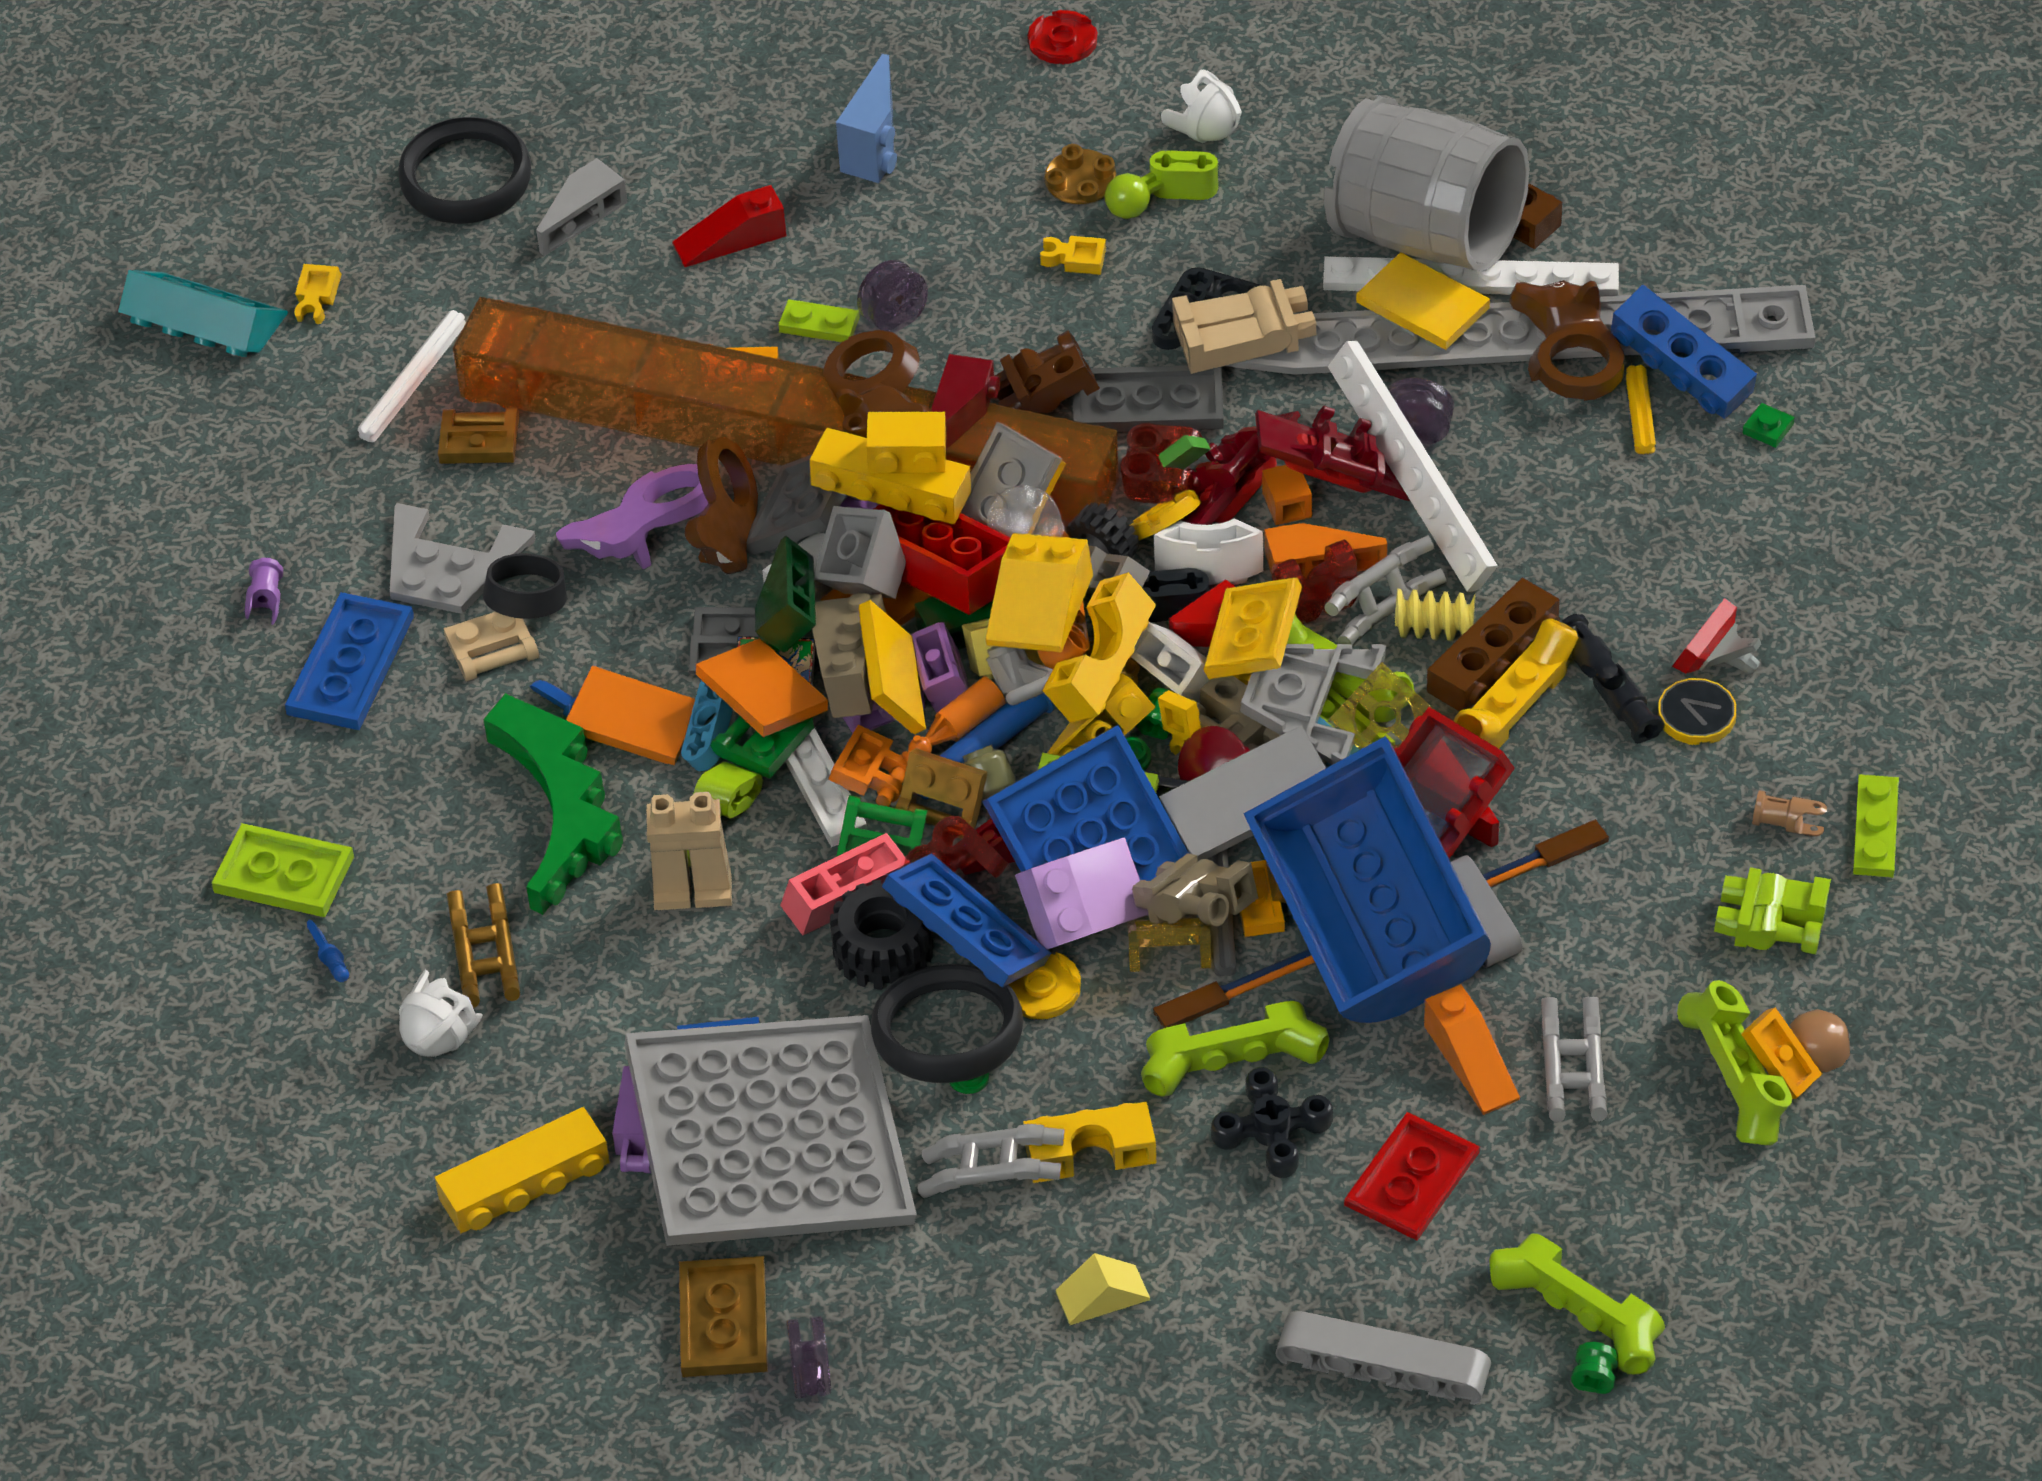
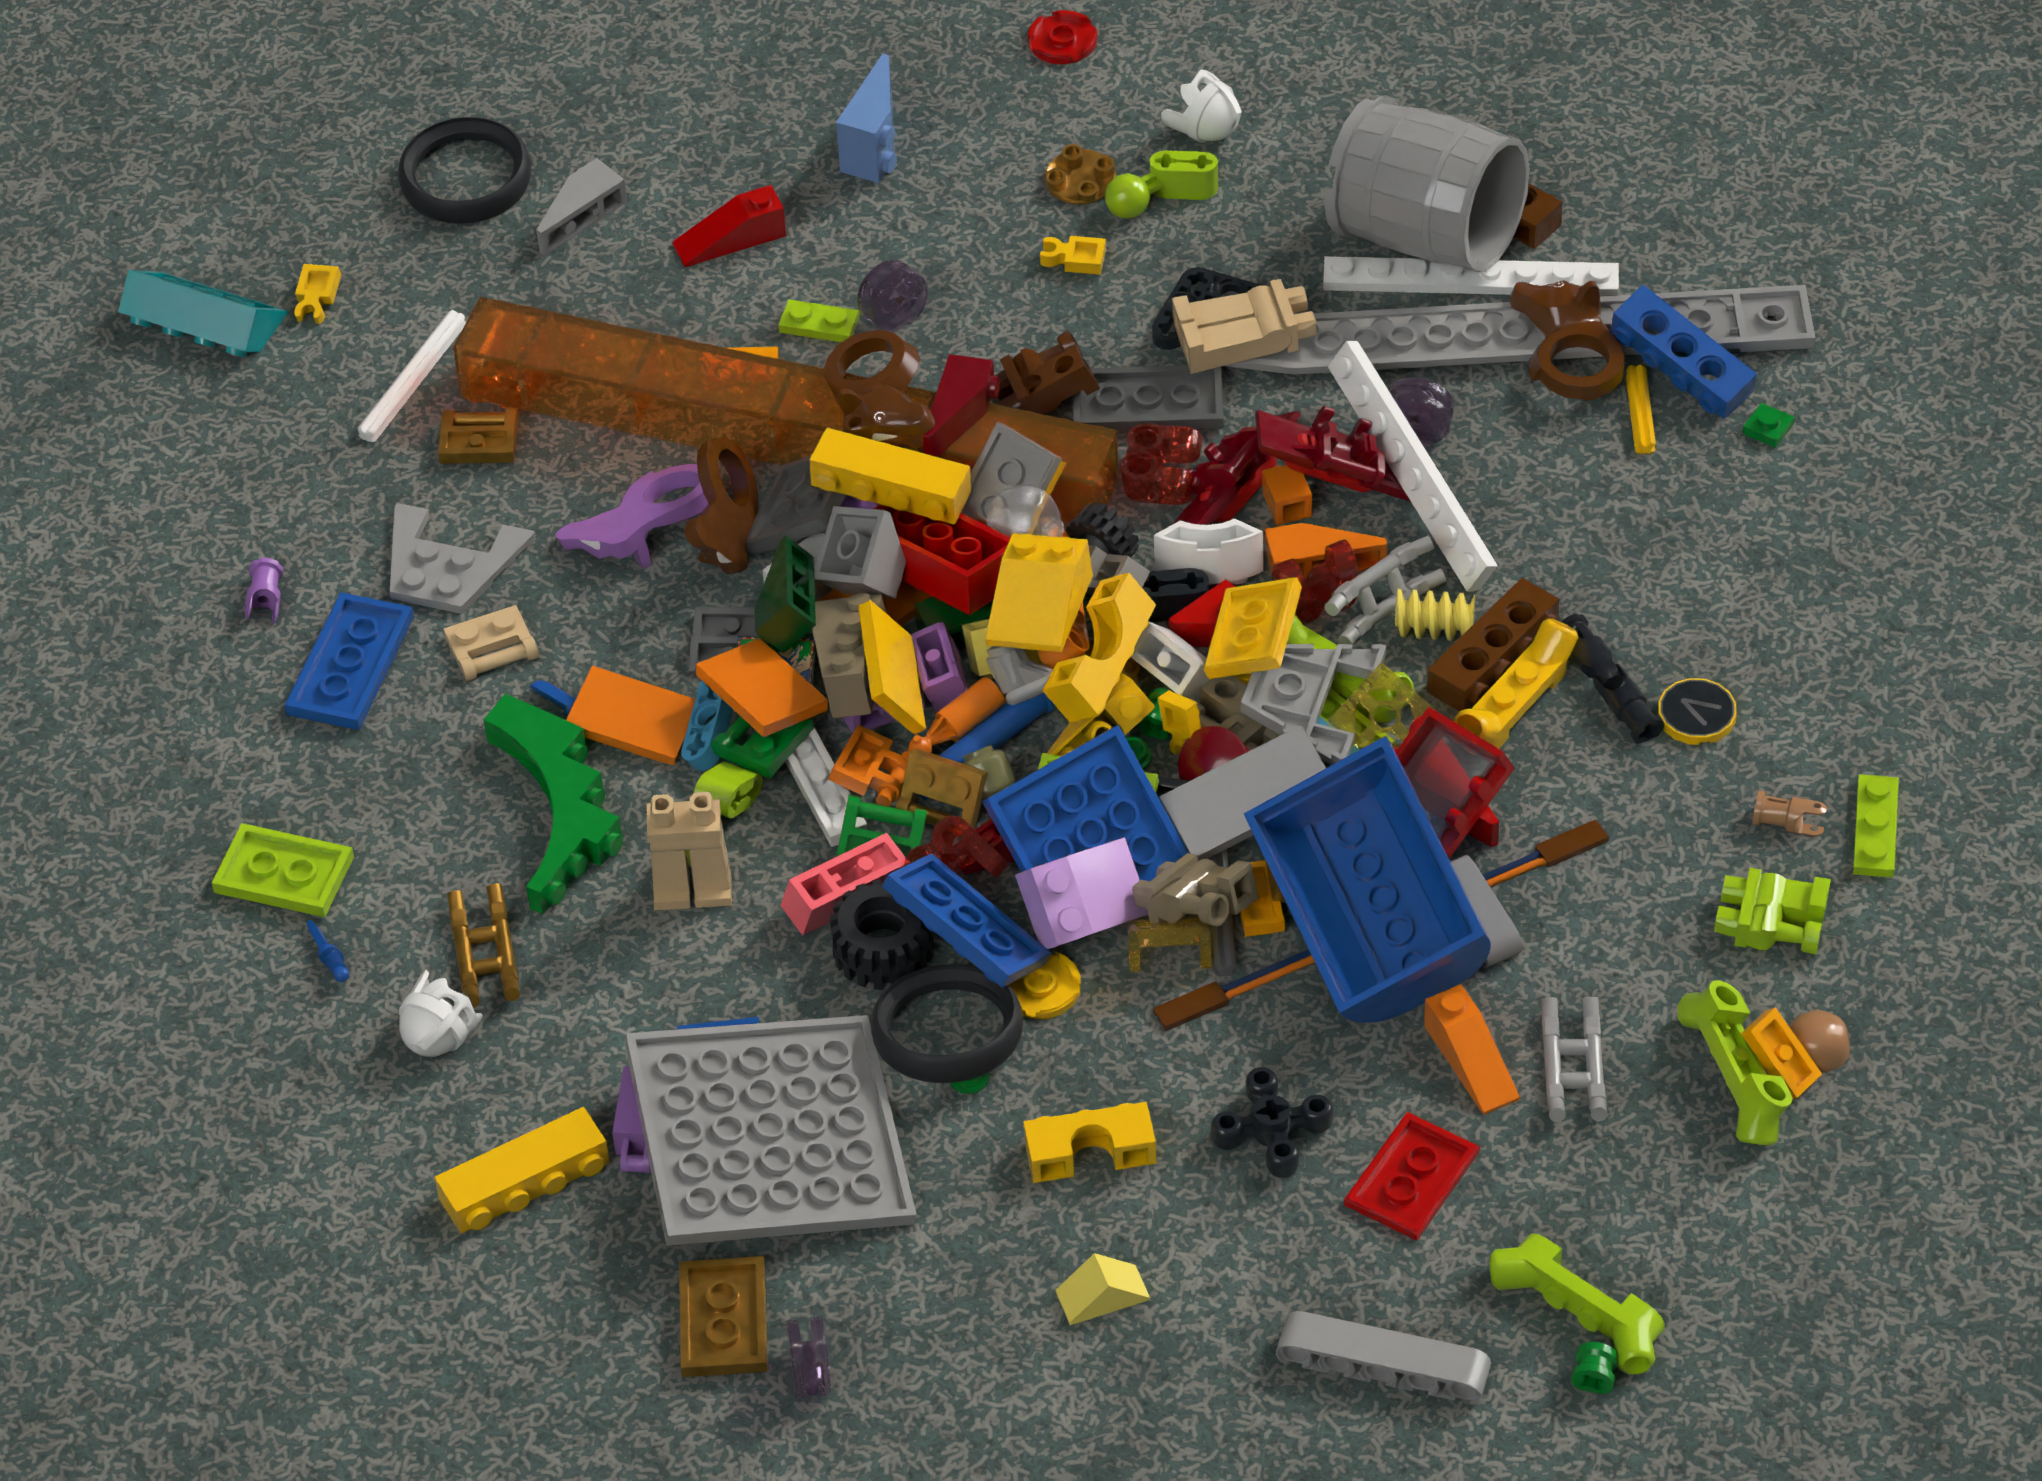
(519, 603): black tyre -> none
(906, 442): yellow brick -> none
(1008, 1167): light grey piece -> none
(1165, 514): yellow tile -> none
(1184, 452): bright green tile -> none
(1283, 1030): lime plate -> none
(1423, 300): yellow tile -> none
(1719, 643): piece -> none

